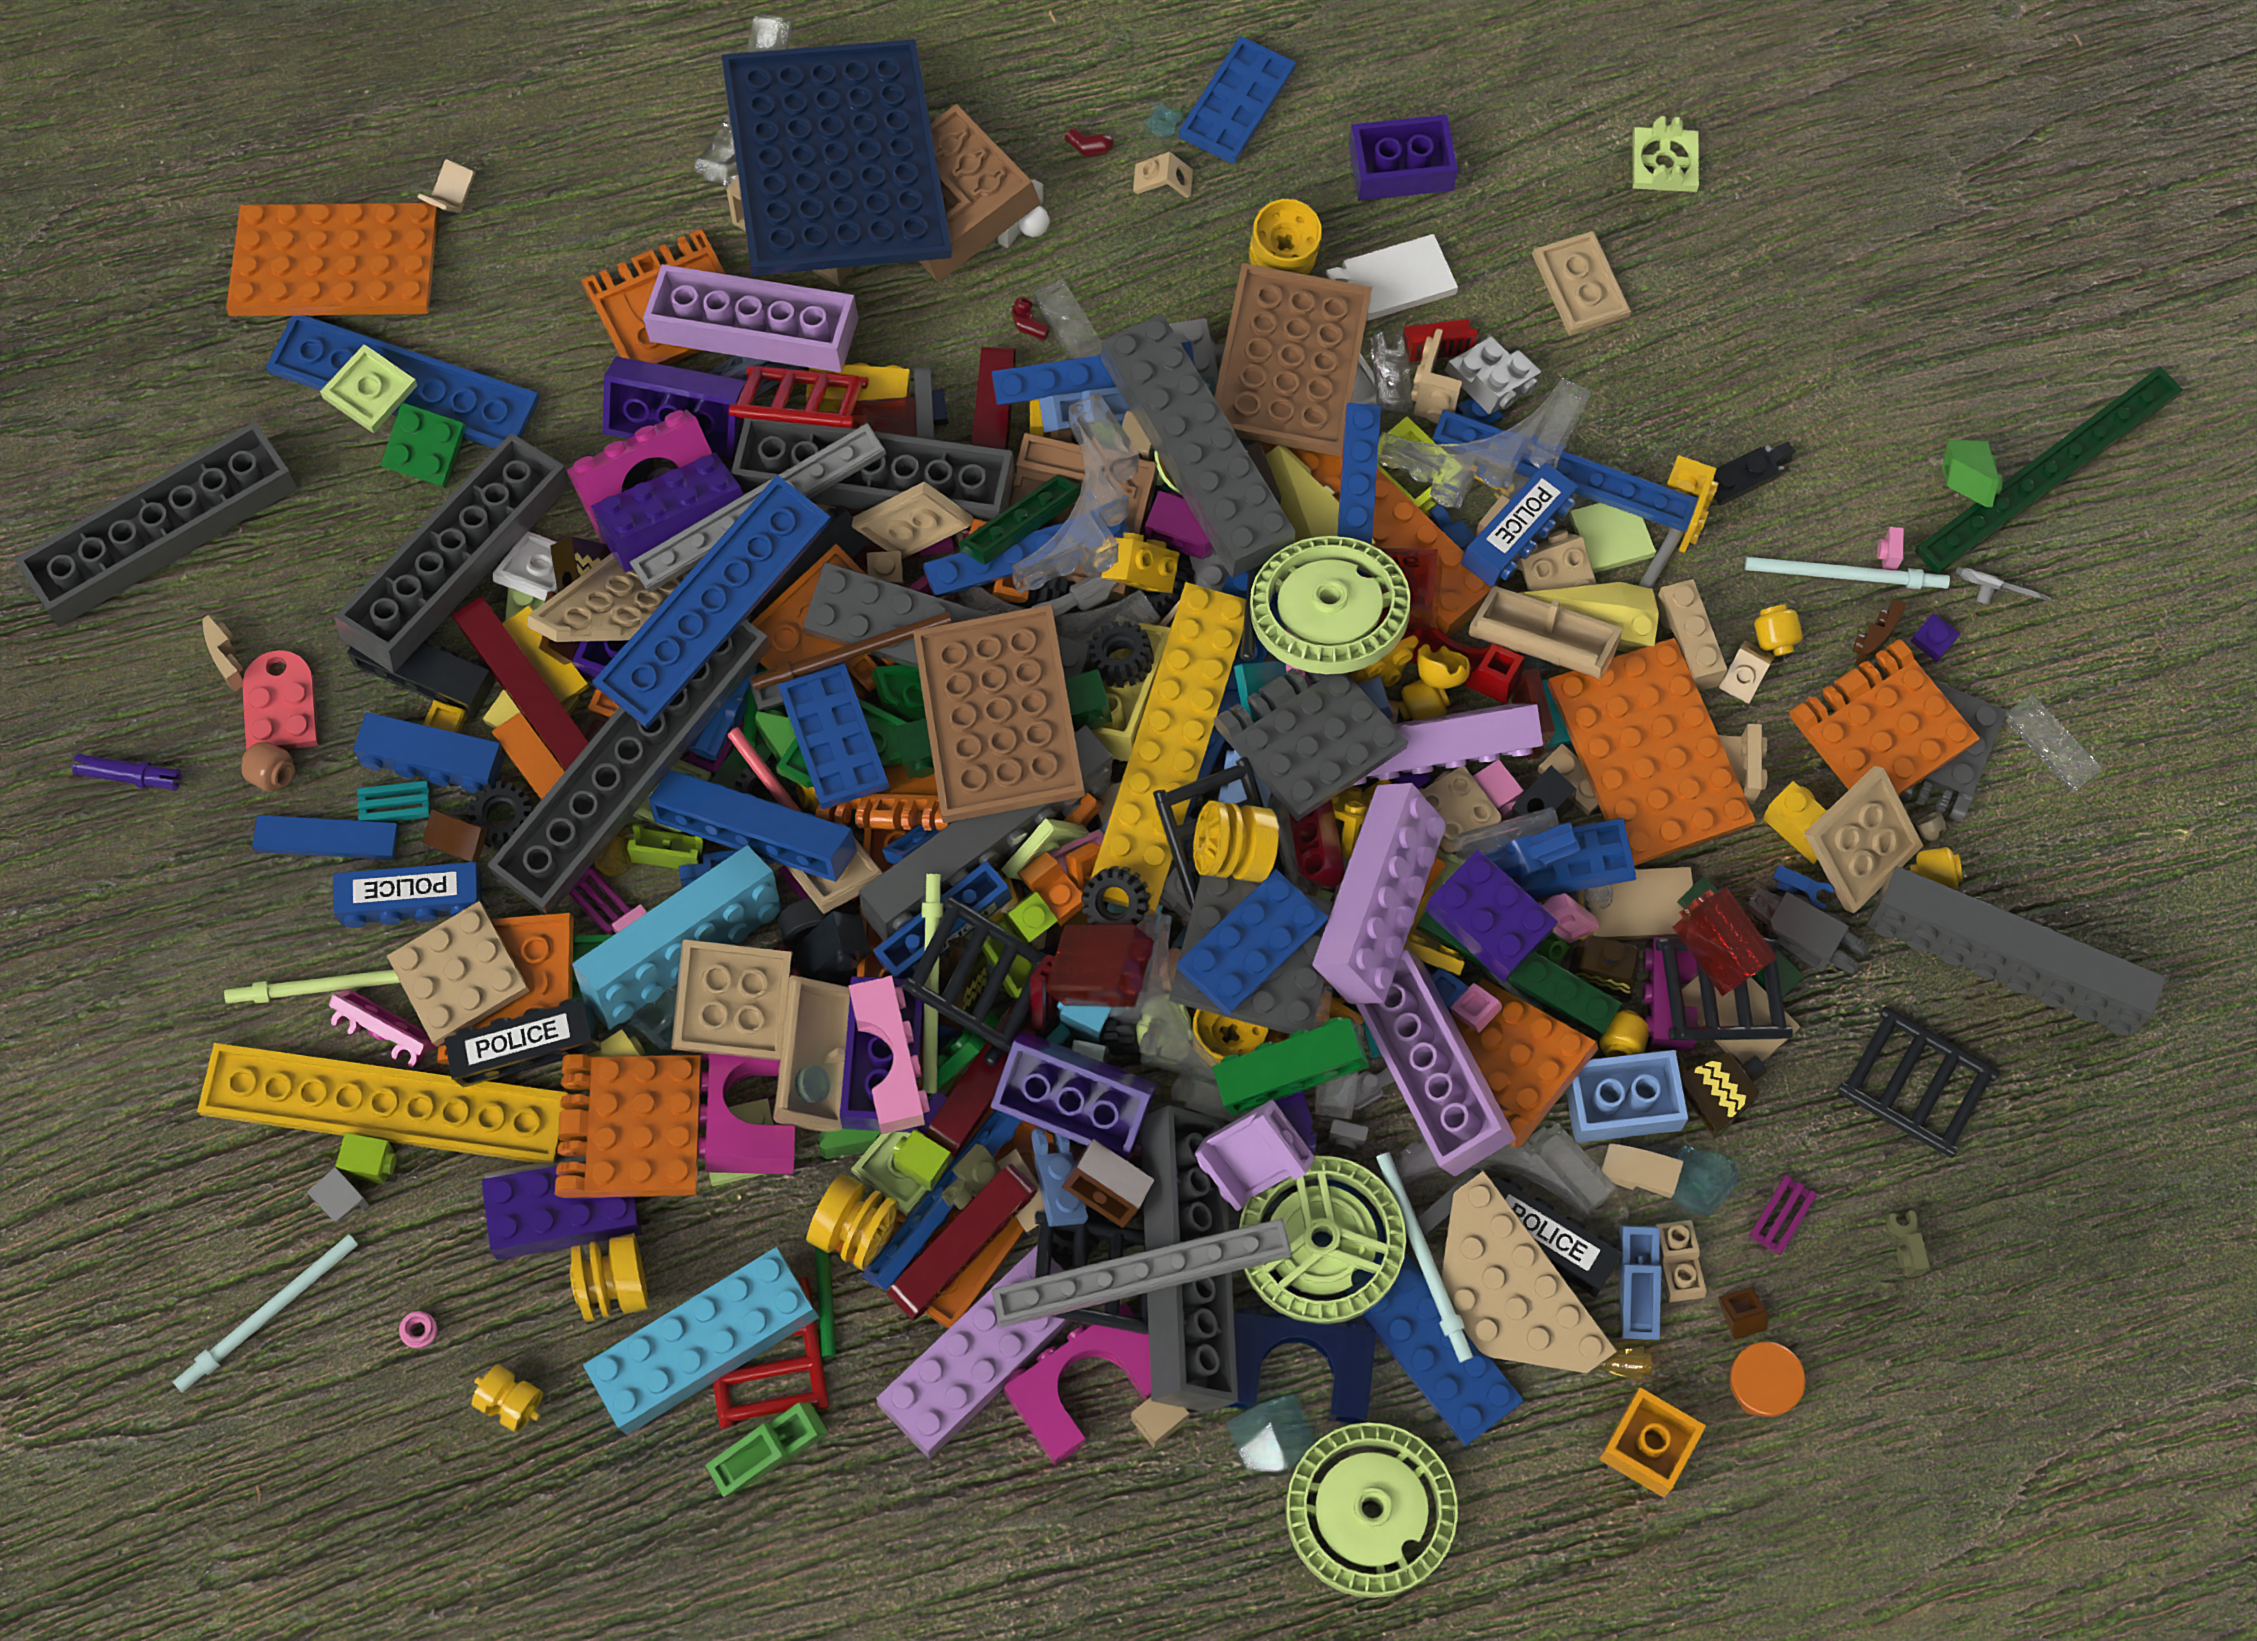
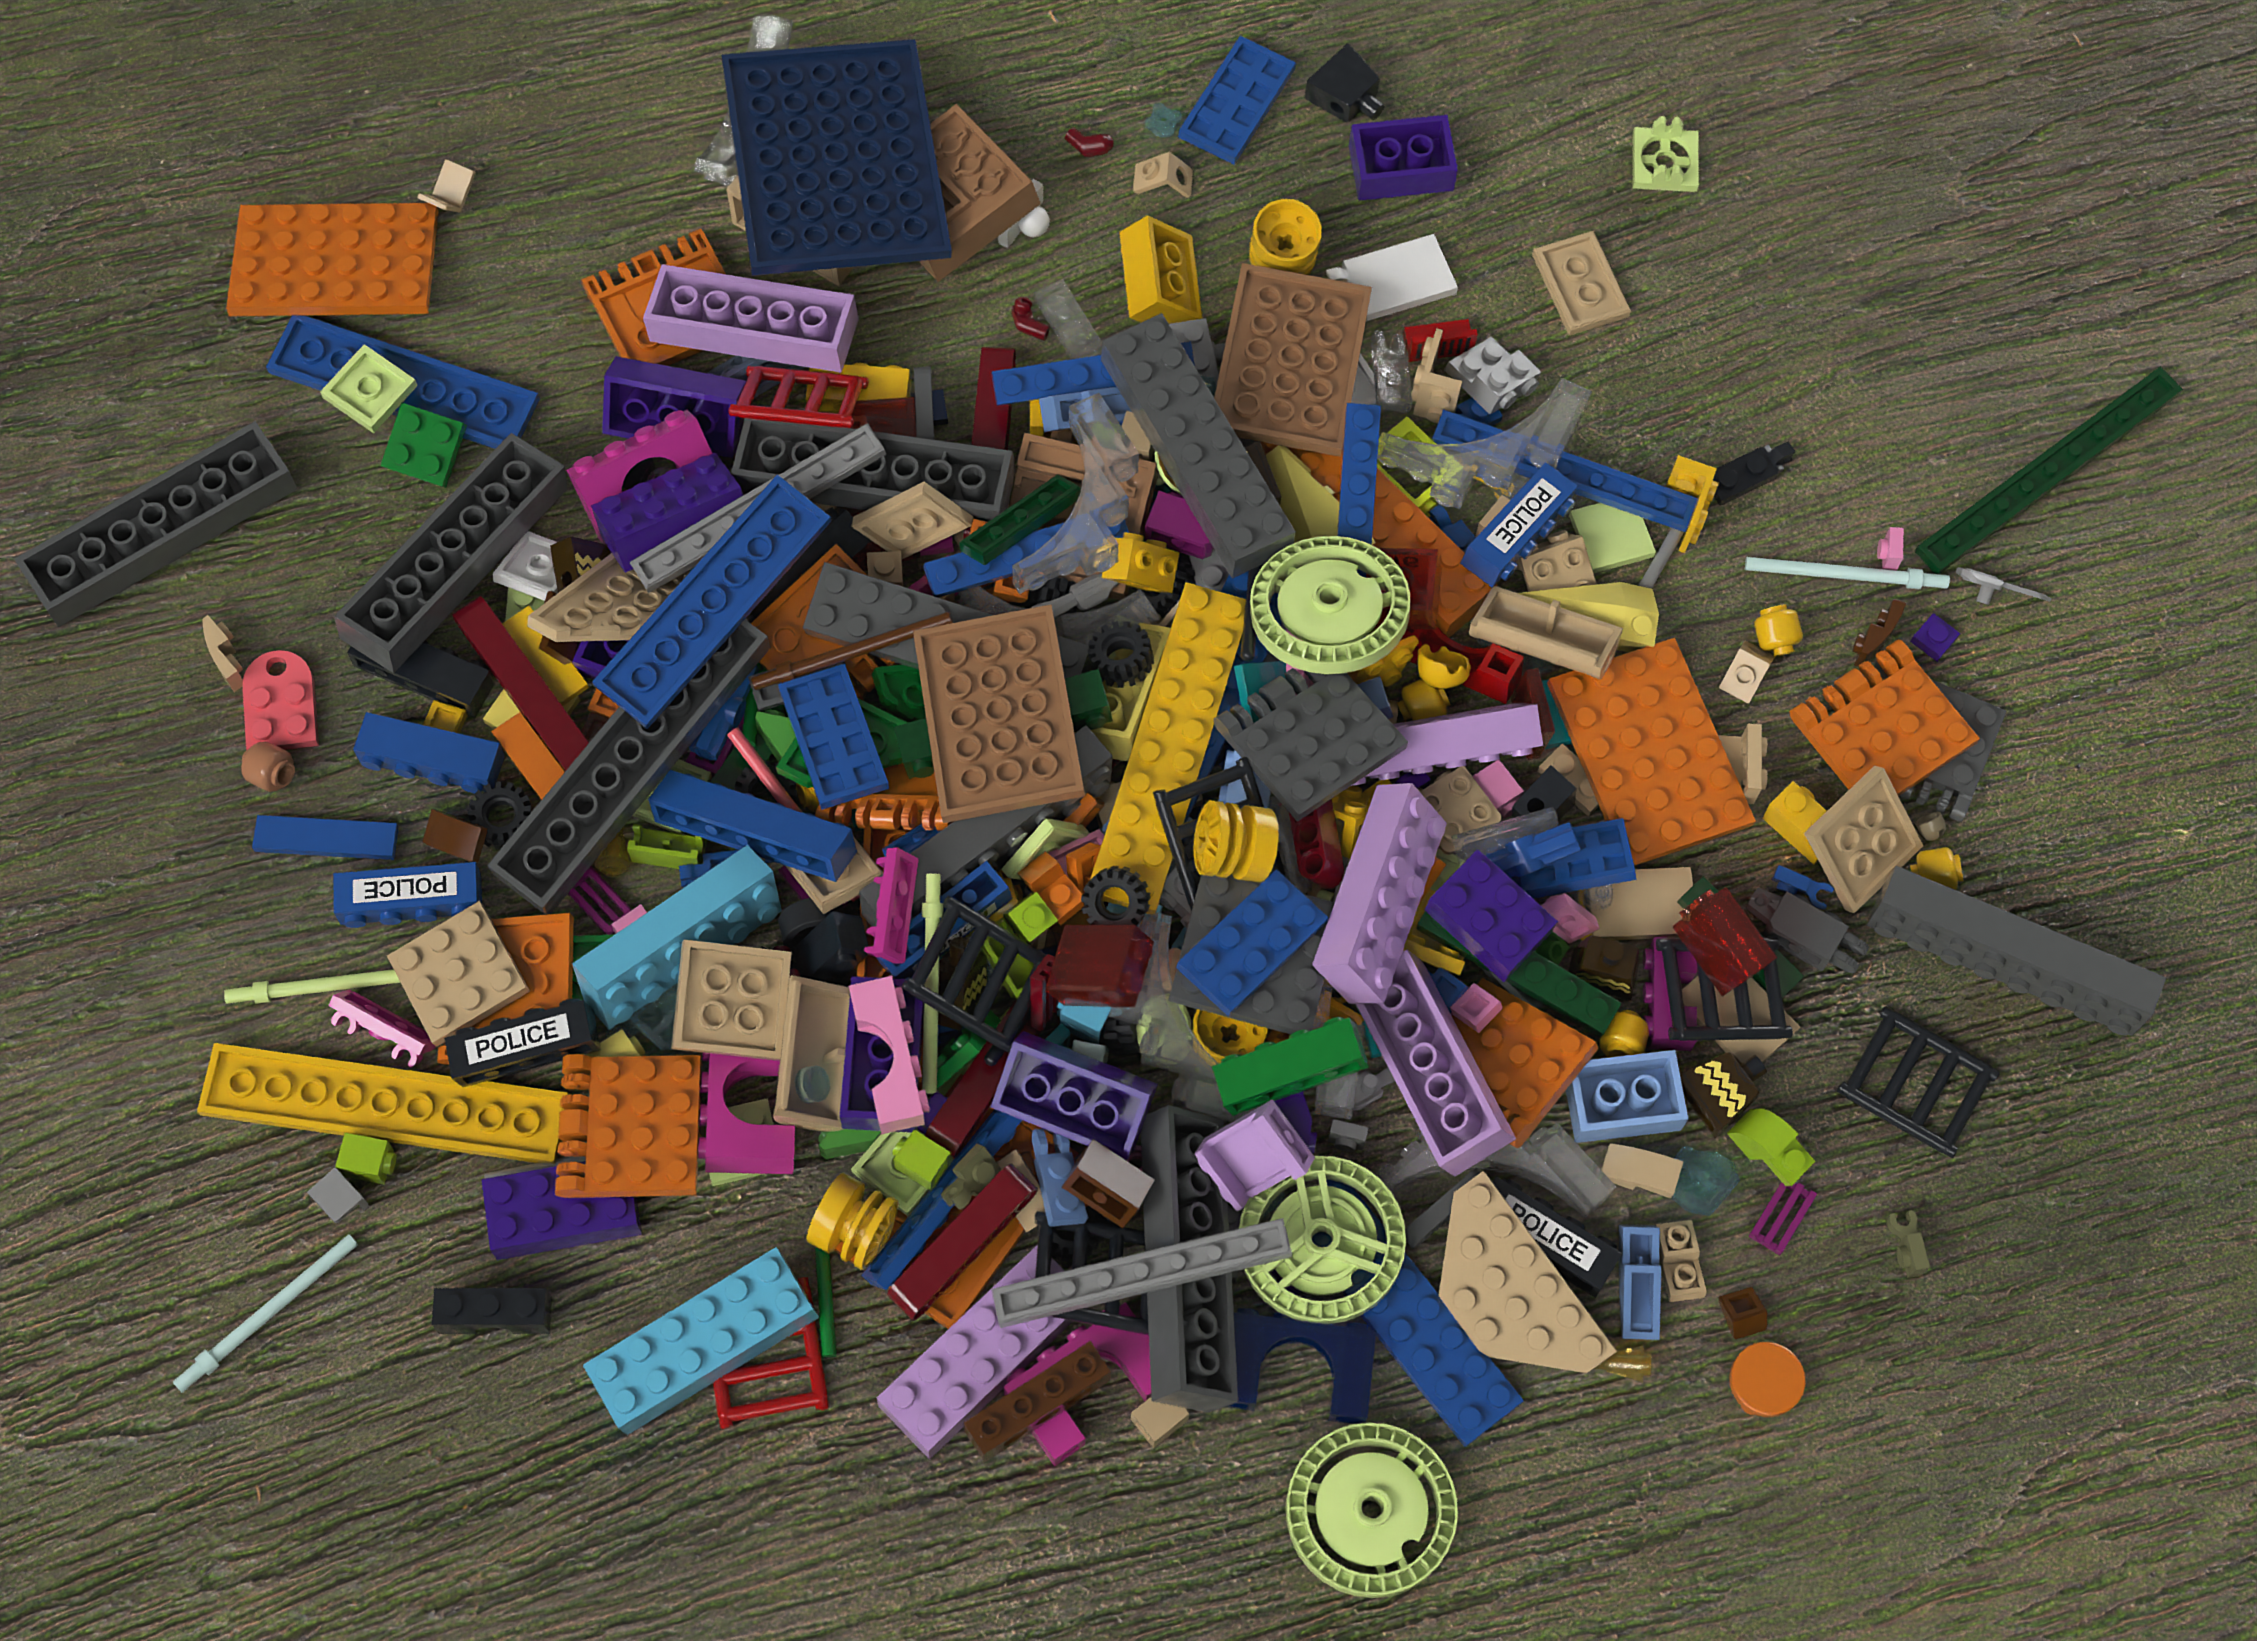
(140, 774): dark purple pin -> none
(394, 790): teal tile -> none
(410, 1322): bright pink plate -> none
(502, 1396): yellow wheel -> none
(503, 1308): none -> black arch
(609, 1277): yellow wheel -> none
(767, 1448): bright green slope -> none
(894, 905): none -> dark pink plate
(1037, 1401): none -> reddish brown brick
(1160, 272): none -> yellow slope
(1271, 1435): clear light blue slope -> none
(1345, 86): none -> black torso
(1451, 1323): light aqua bar -> none
(1652, 1442): light orange brick -> none
(1685, 616): tan arch -> none
(1771, 1139): none -> lime brick
(1972, 470): bright green slope -> none
(2053, 743): clear plate -> none

